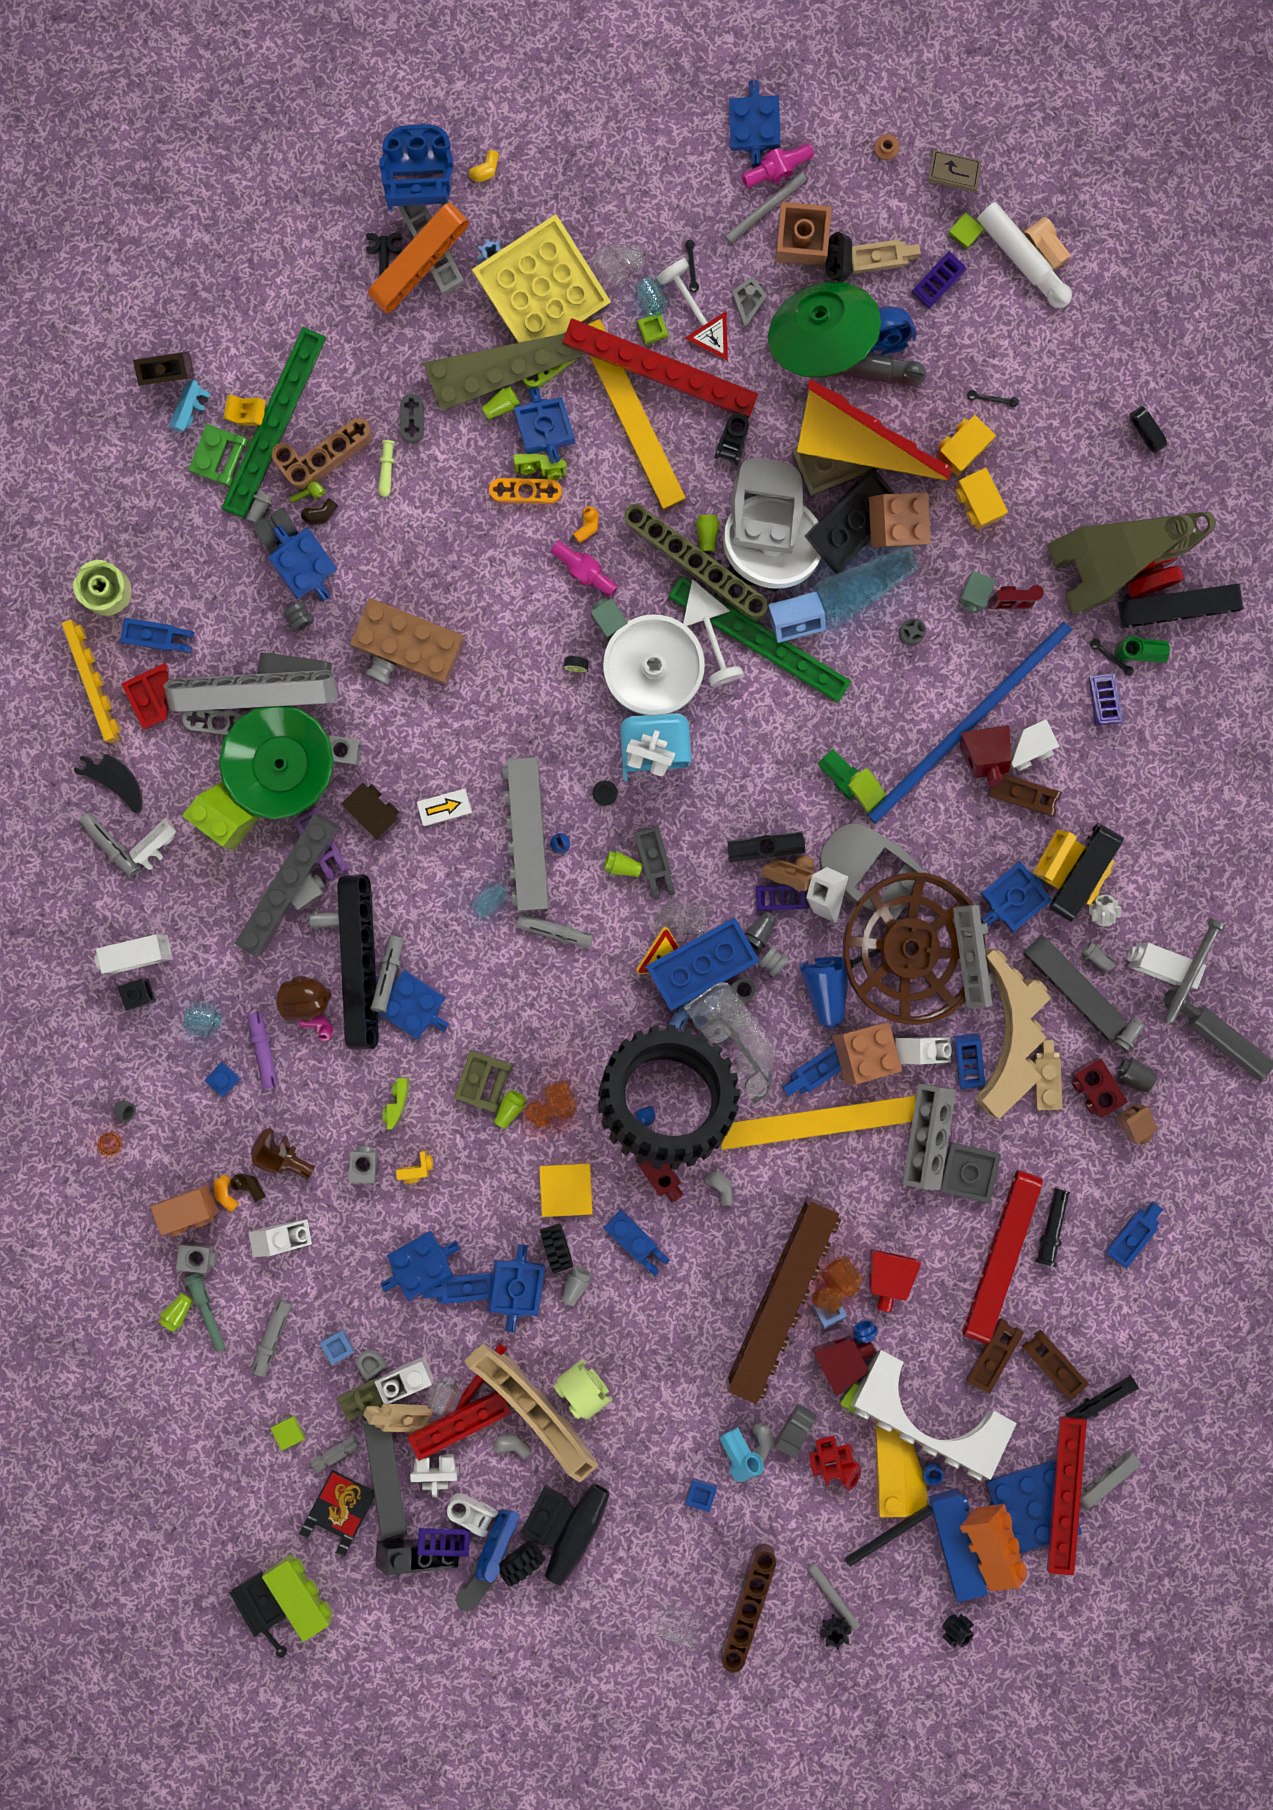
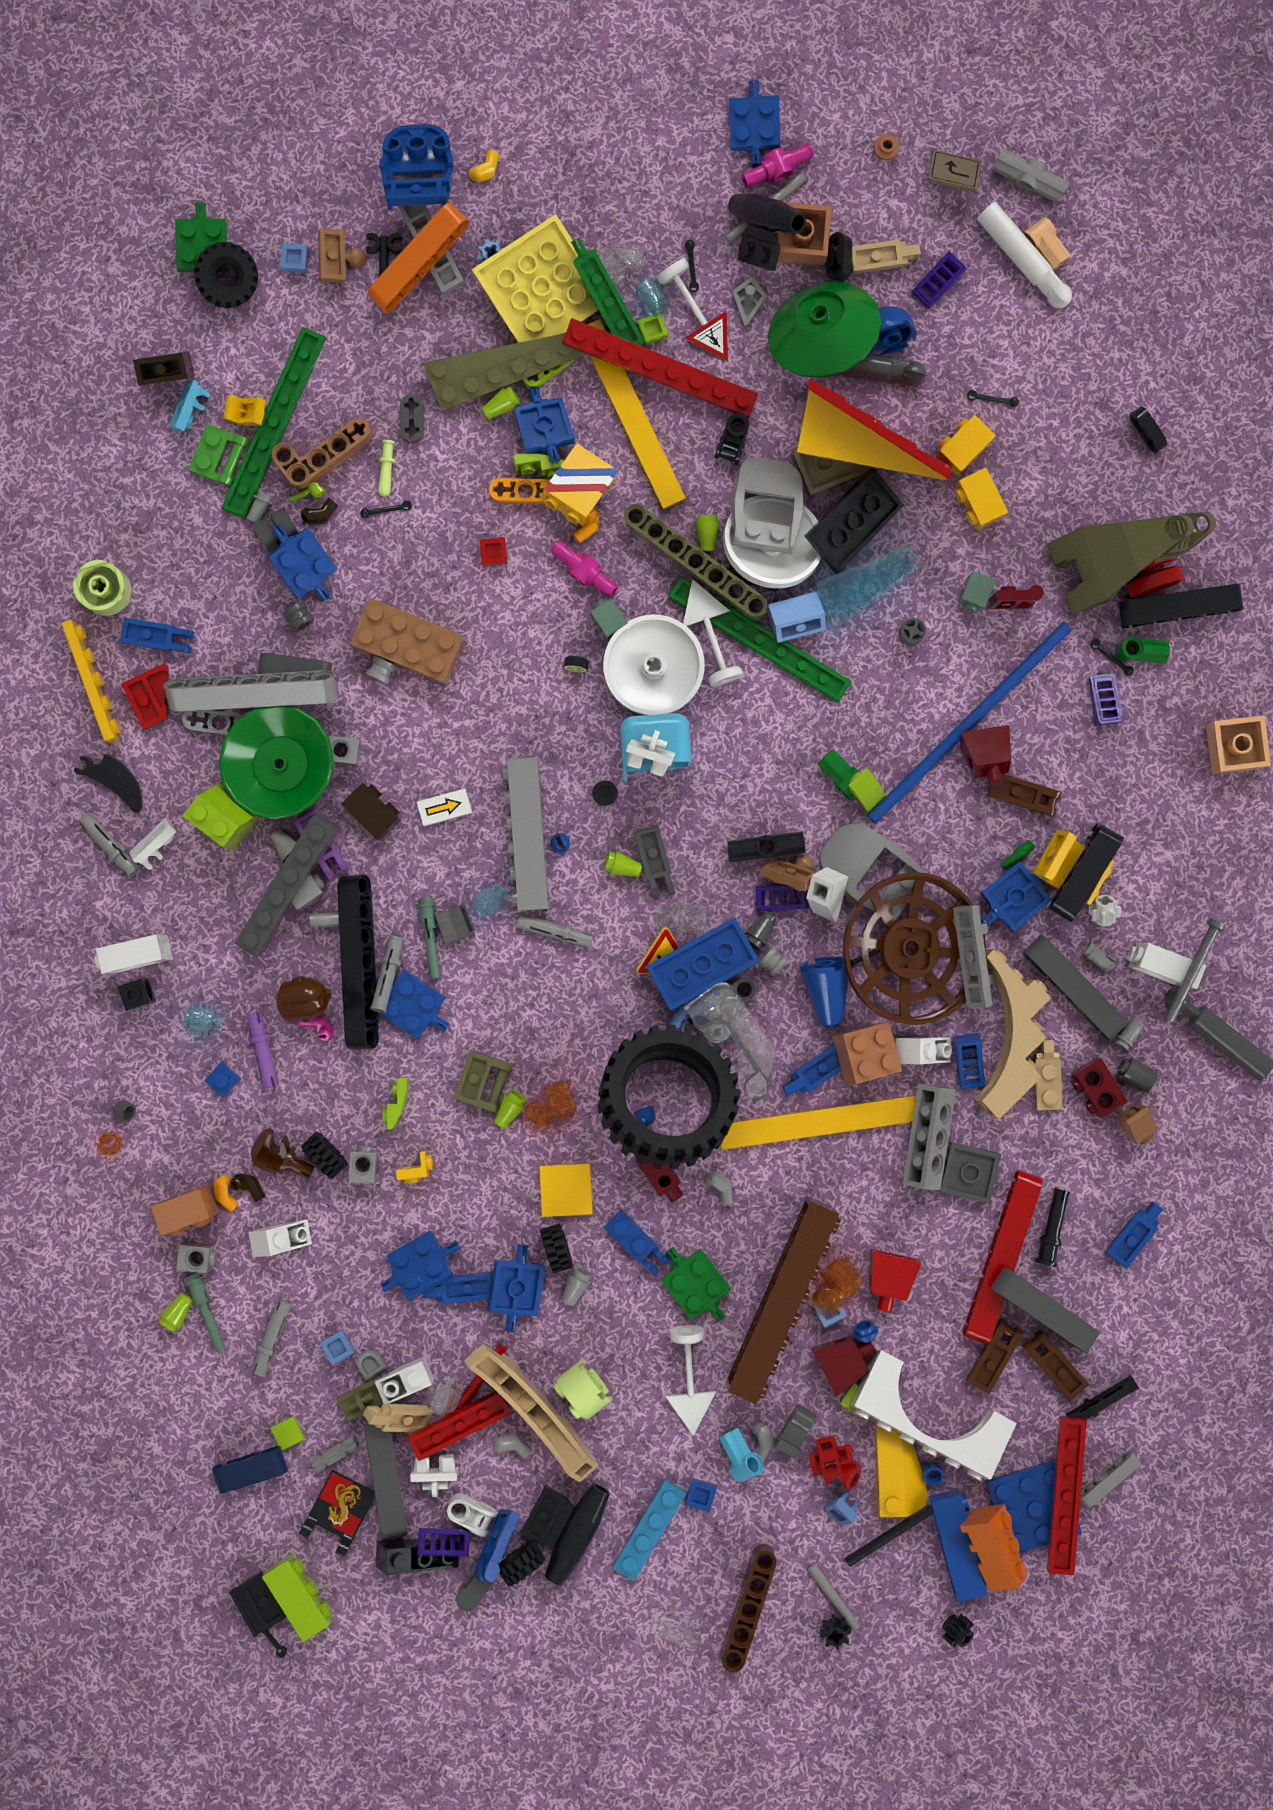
(195, 235): none -> green plate
(240, 260): none -> black tyre
(250, 1469): none -> dark blue beam
(283, 843): none -> light grey cone
(294, 258): none -> medium blue plate
(324, 1155): none -> black tyre
(334, 258): none -> medium nougat plate
(406, 505): none -> black hinge
(428, 923): none -> sand green pin
(455, 924): none -> flat silver piece
(493, 551): none -> red plate
(579, 484): none -> panel
(605, 294): none -> green plate
(649, 1529): none -> dark azure plate
(690, 1406): none -> white piece
(695, 1284): none -> green plate
(765, 220): none -> black plate
(841, 1511): none -> medium blue tile
(899, 520): nougat brick -> none
(966, 231): lime tile -> none
(1019, 853): none -> green piece
(1030, 175): none -> light grey piece
(1033, 743): white slope -> none
(1045, 1310): none -> dark grey beam
(1238, 744): none -> light nougat brick

